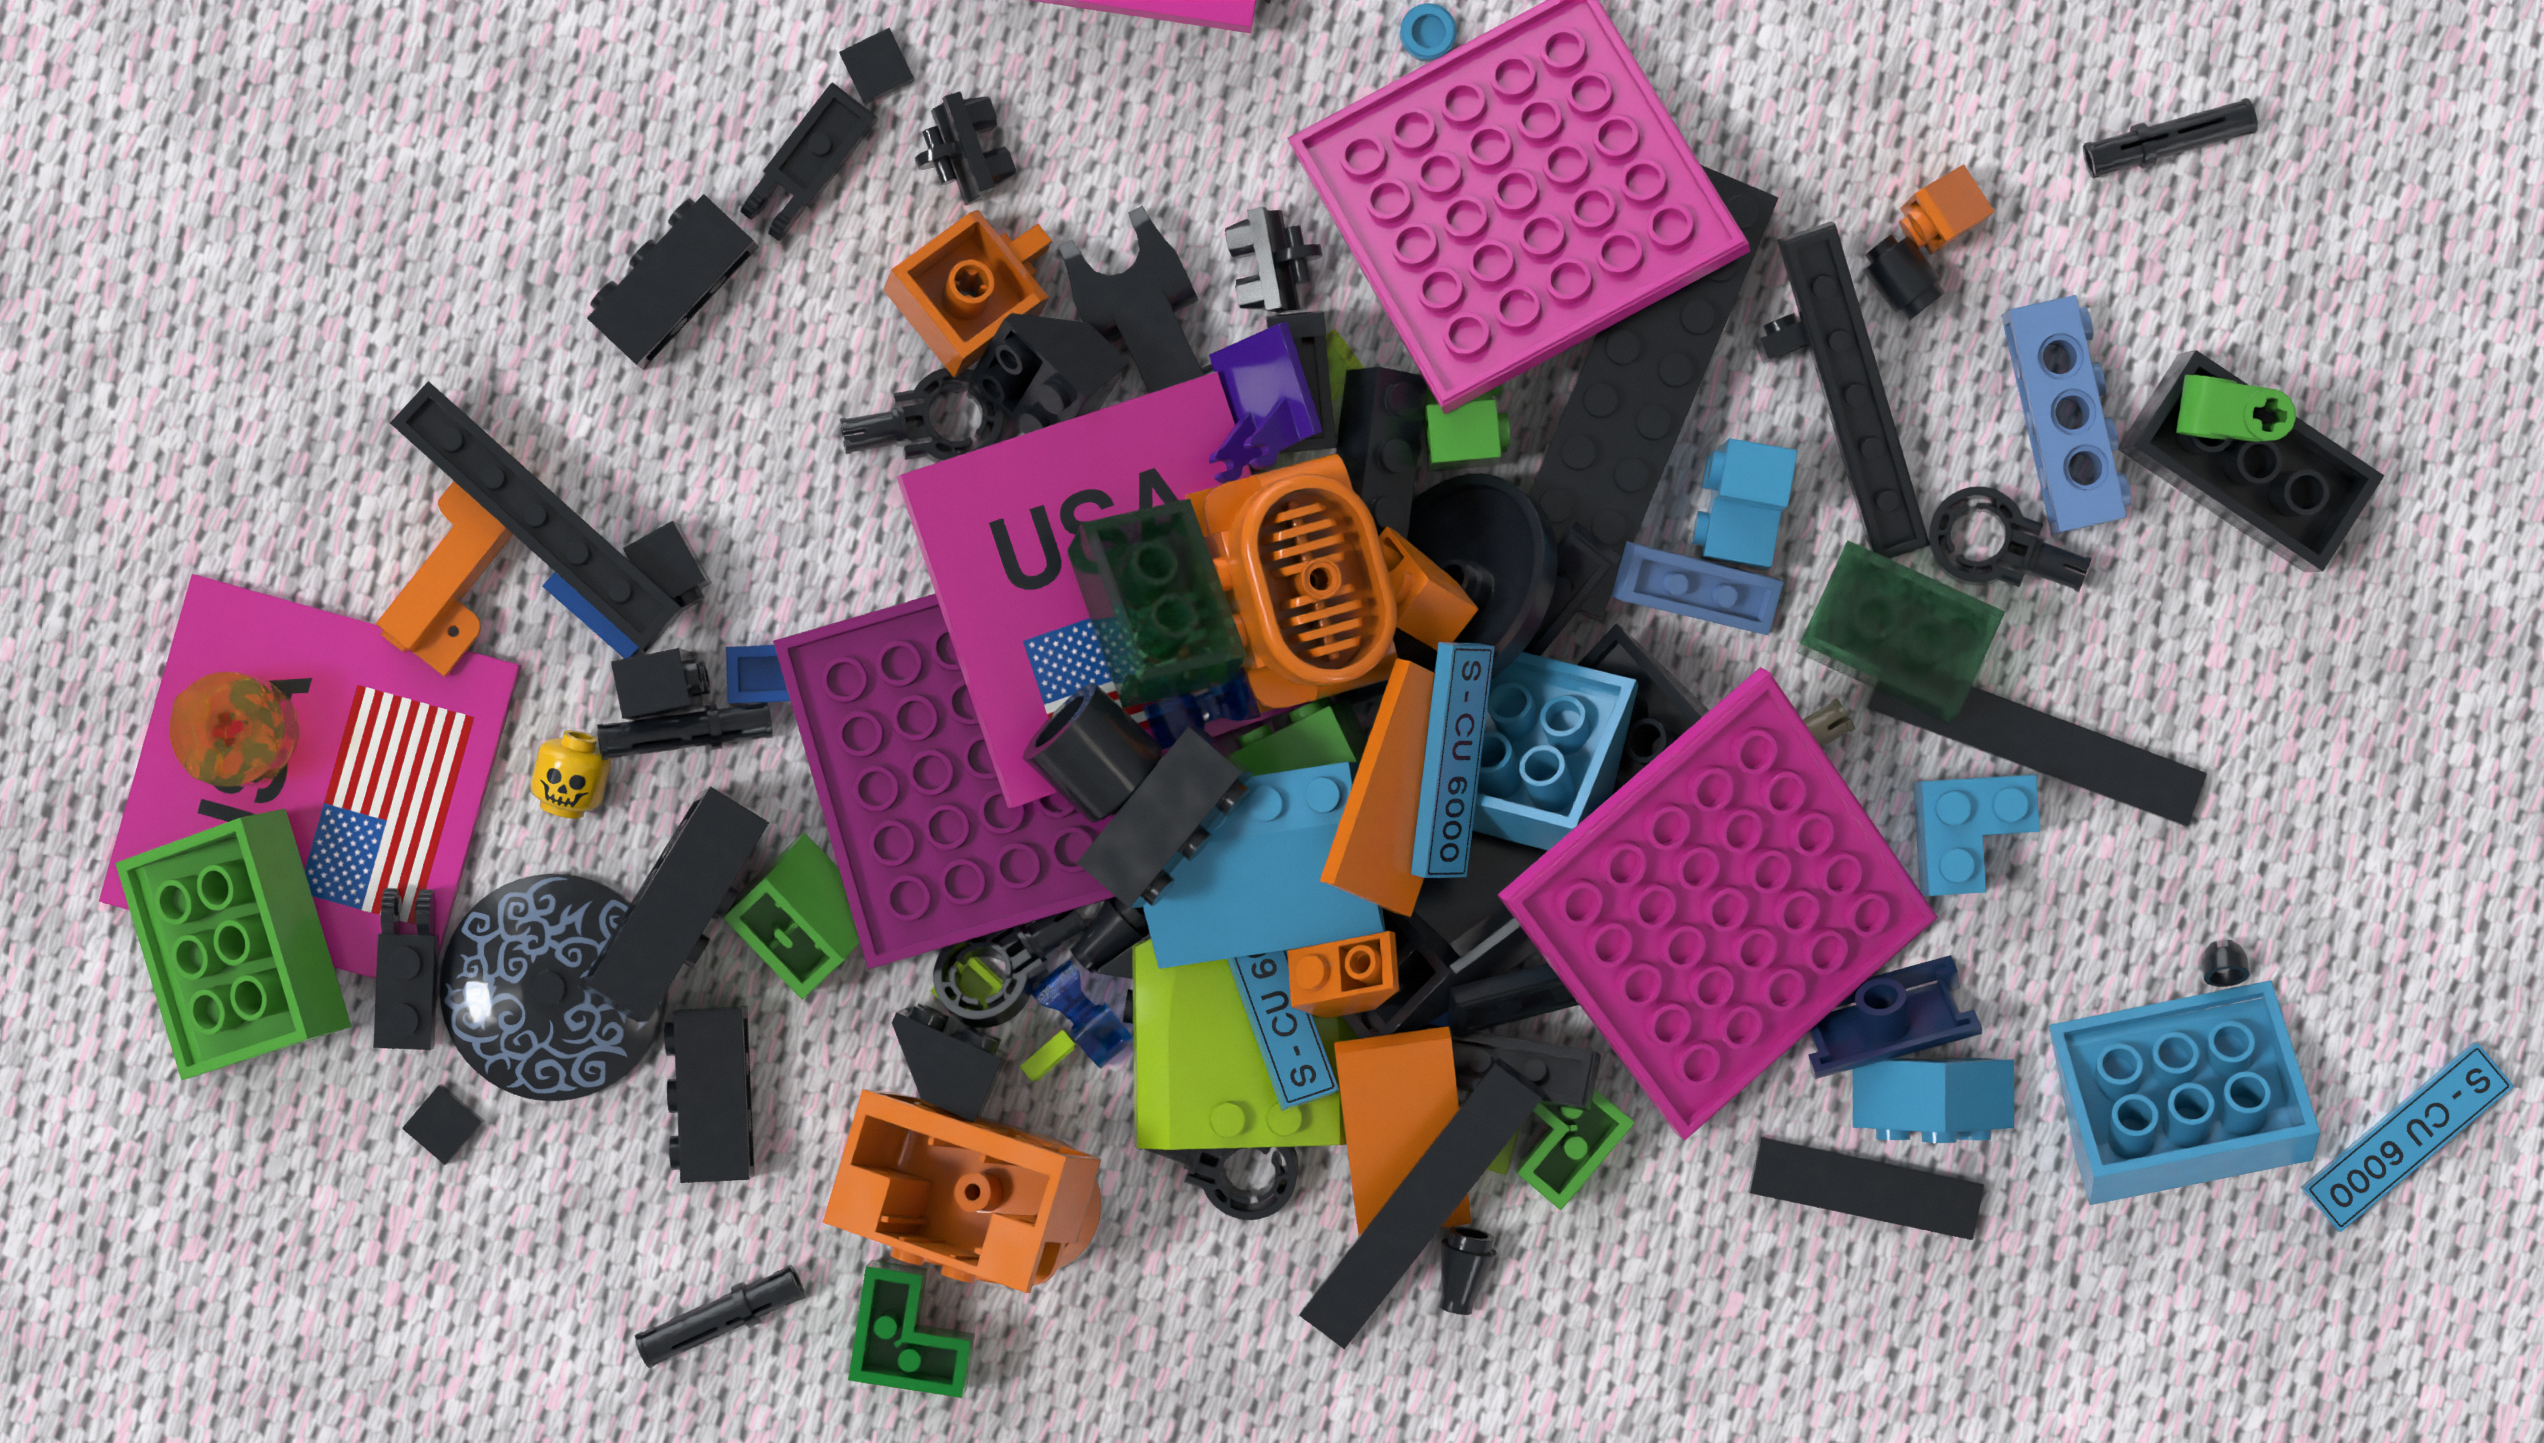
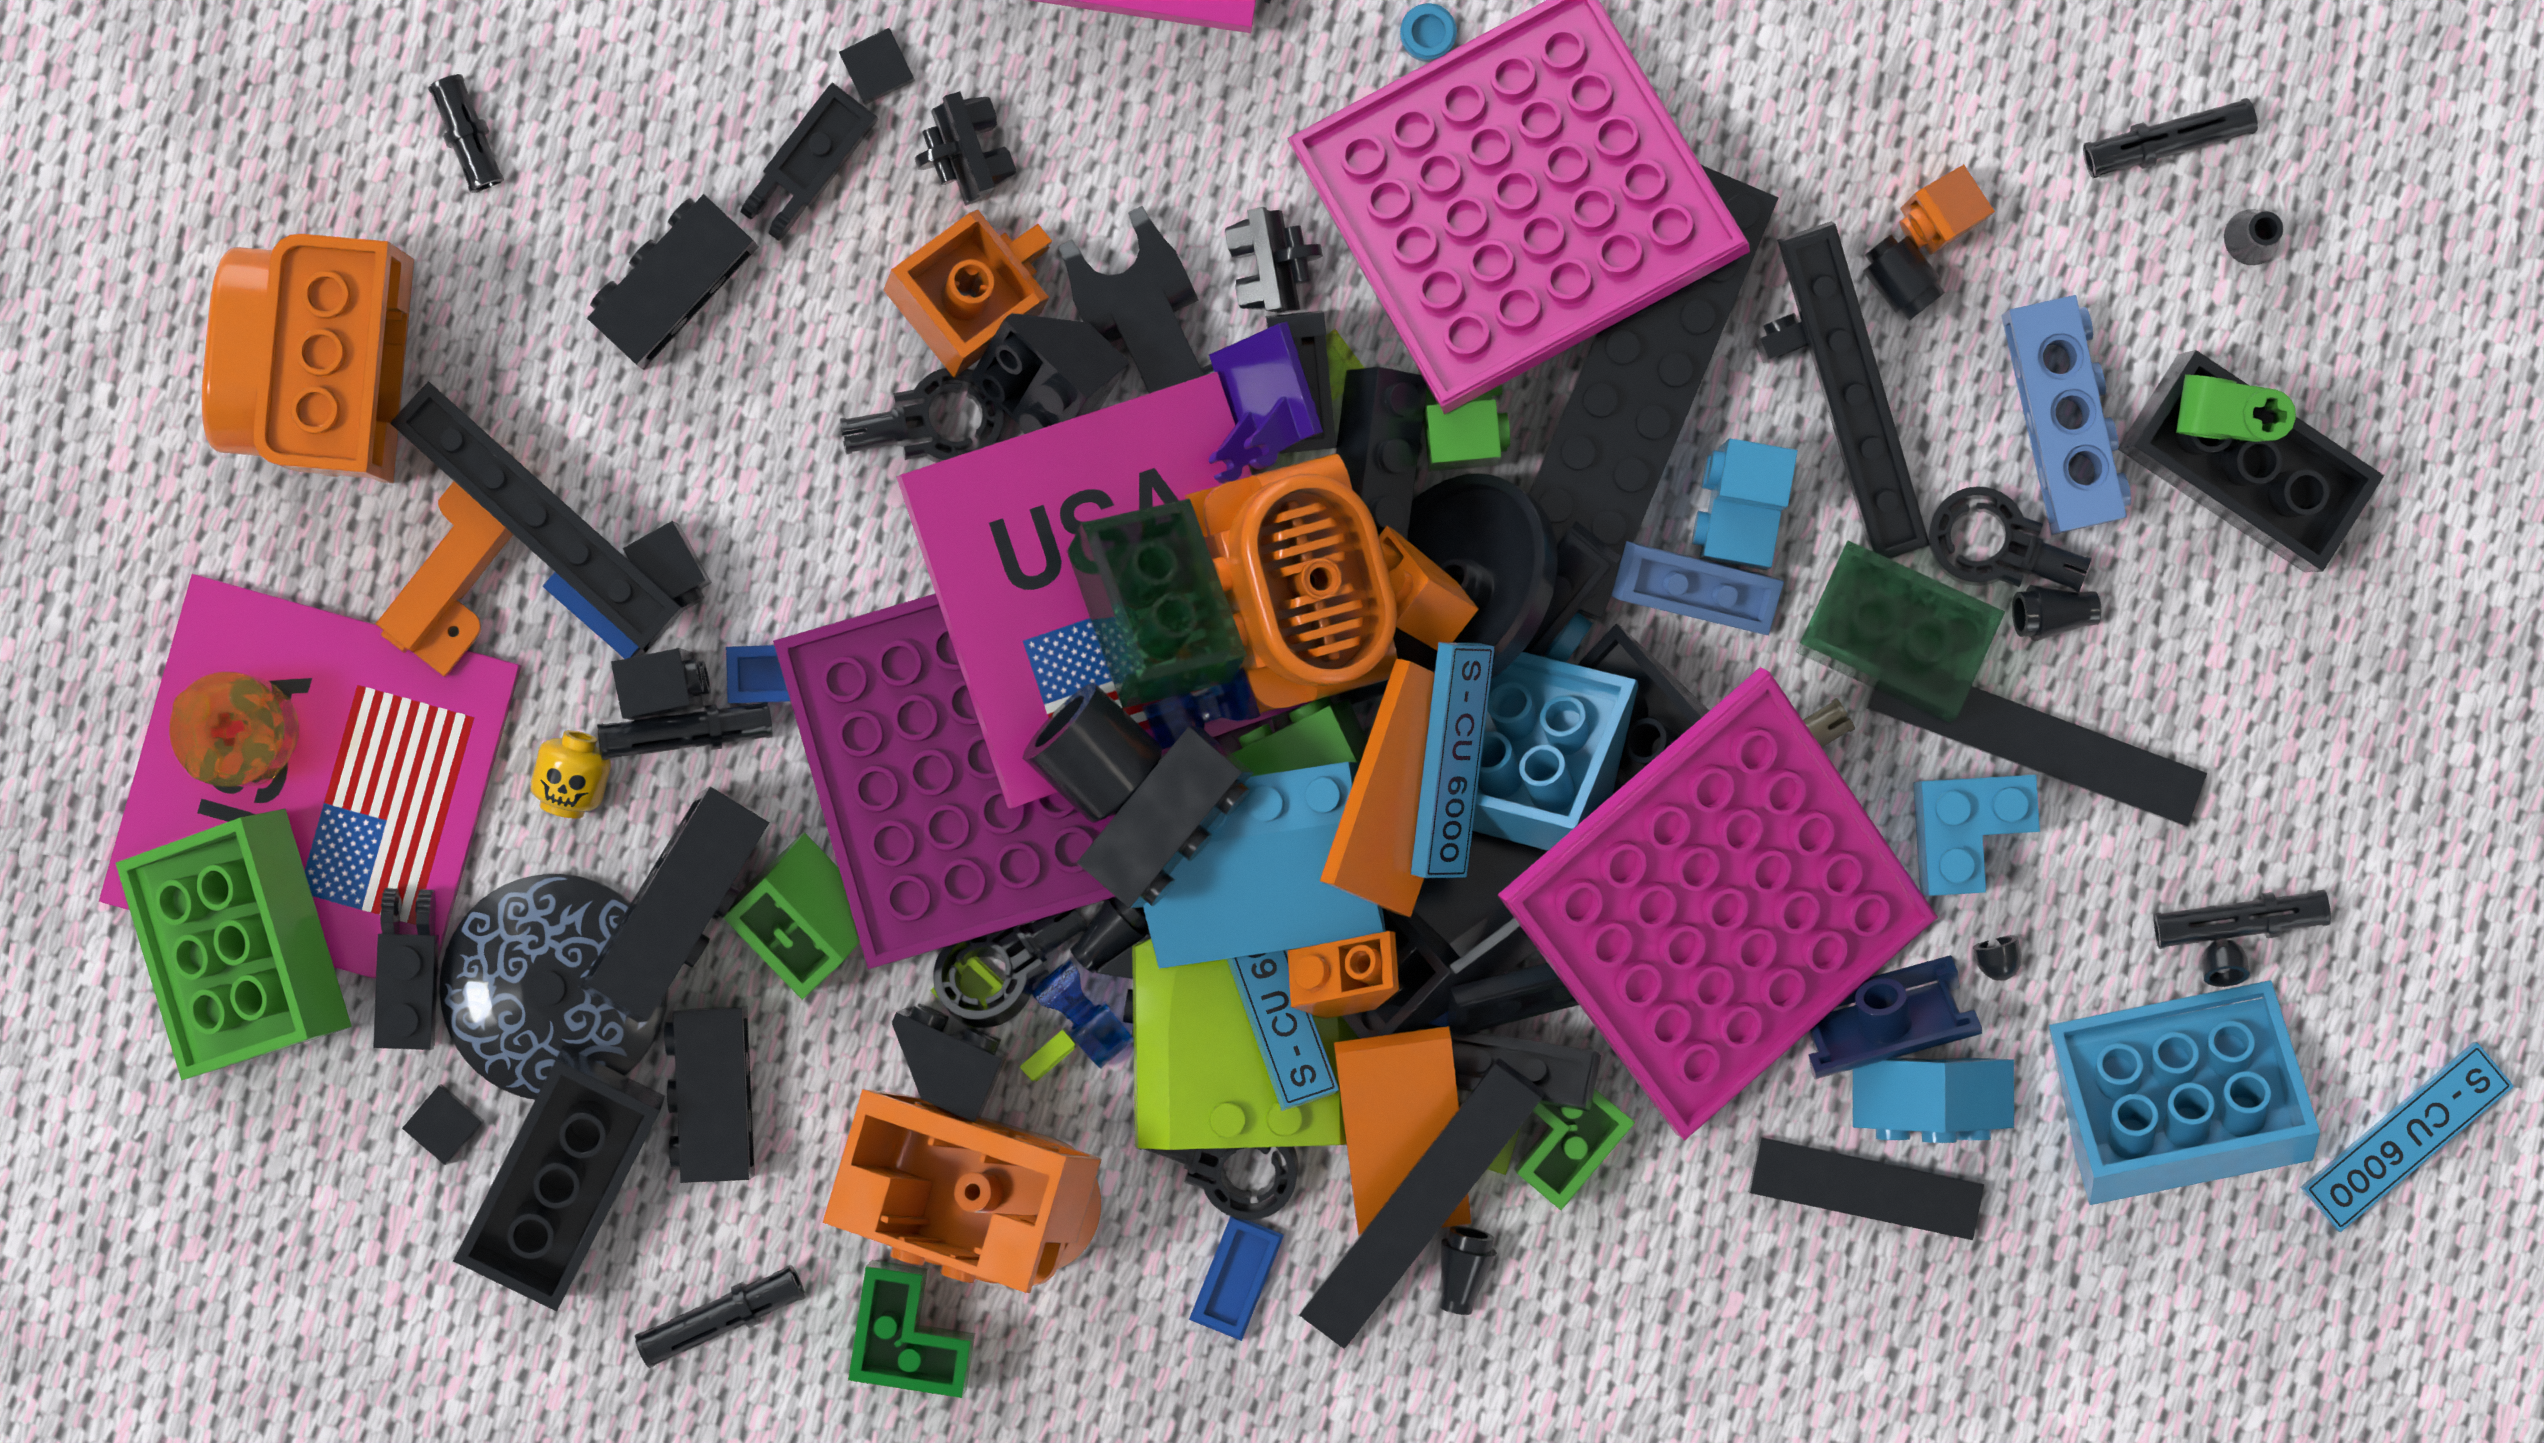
(309, 354): none -> orange brick
(465, 133): none -> black pin
(559, 1178): none -> black brick
(1236, 1277): none -> blue tile
(1568, 638): none -> dark azure tile
(2000, 961): none -> black hinge
(2053, 611): none -> black cone
(2244, 243): none -> black cone
(2308, 910): none -> black pin

